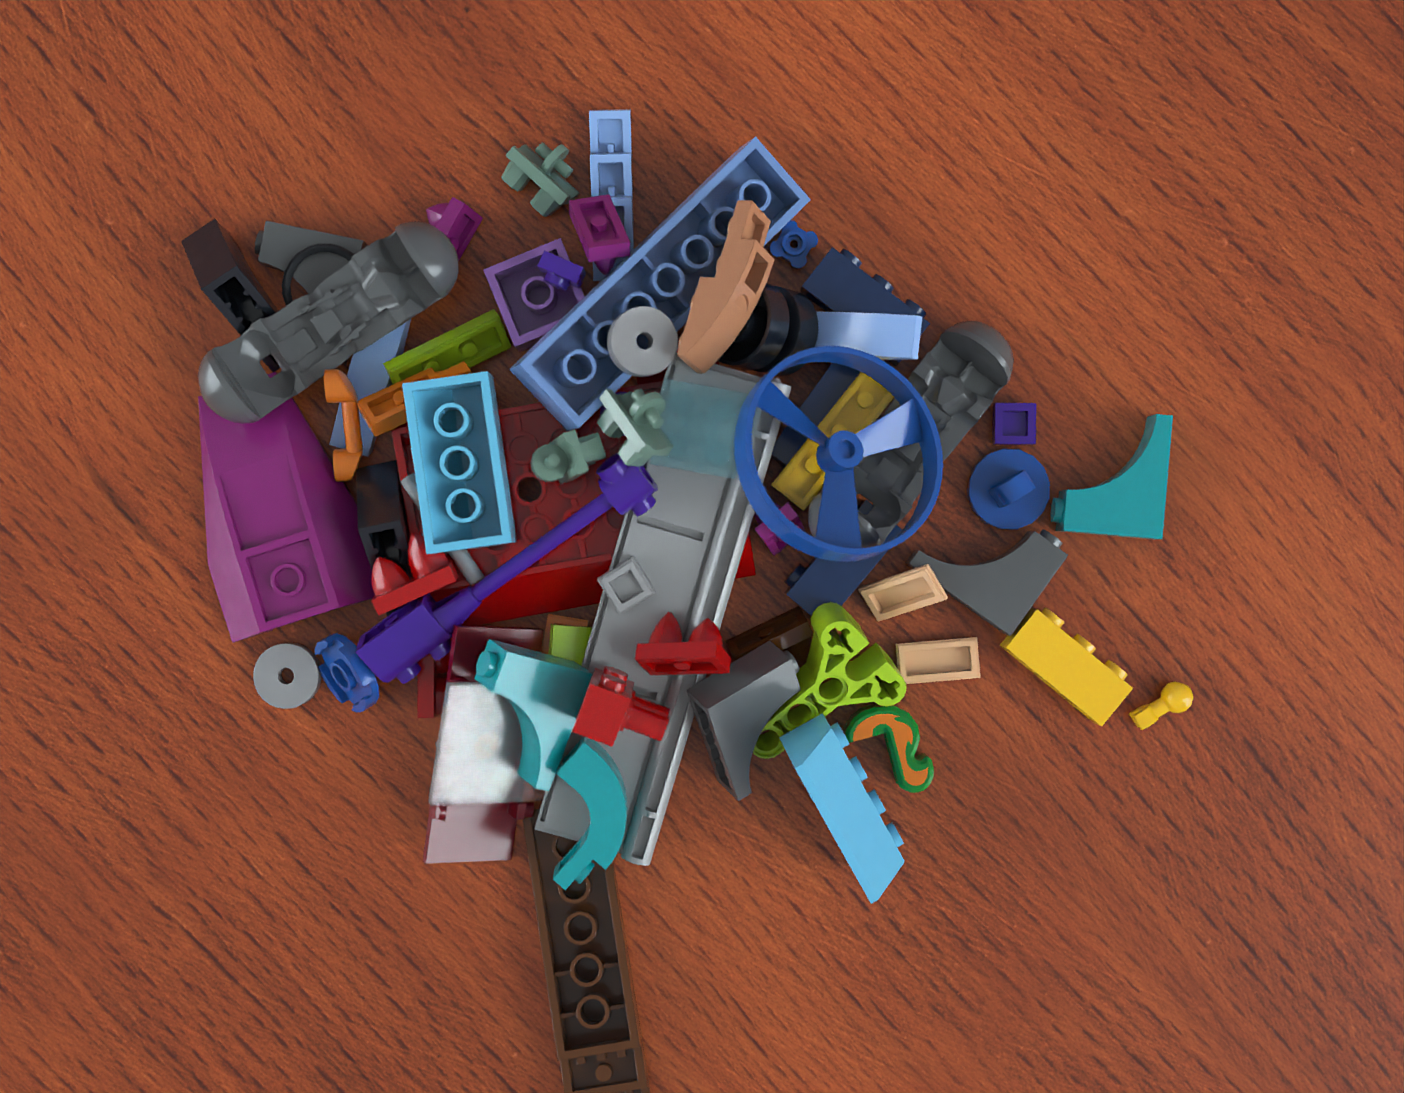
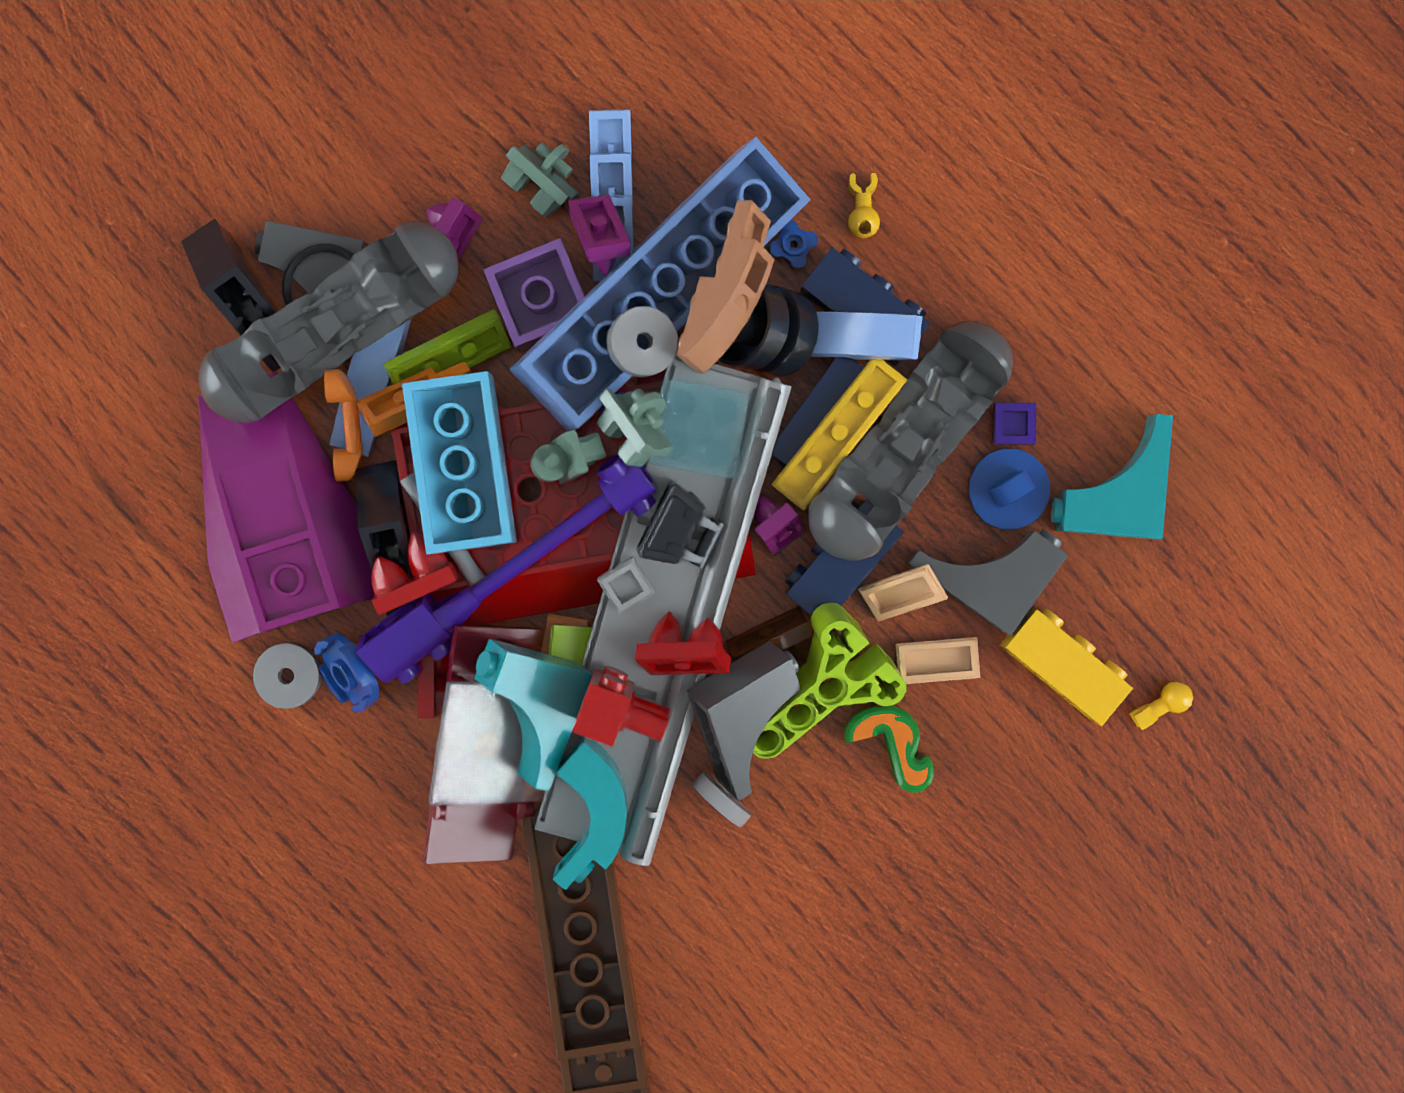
(560, 271): dark purple plate -> none
(673, 526): none -> black piece
(721, 799): none -> light grey piece
(838, 519): blue piece -> none
(844, 803): medium azure slope -> none
(863, 215): none -> yellow arm

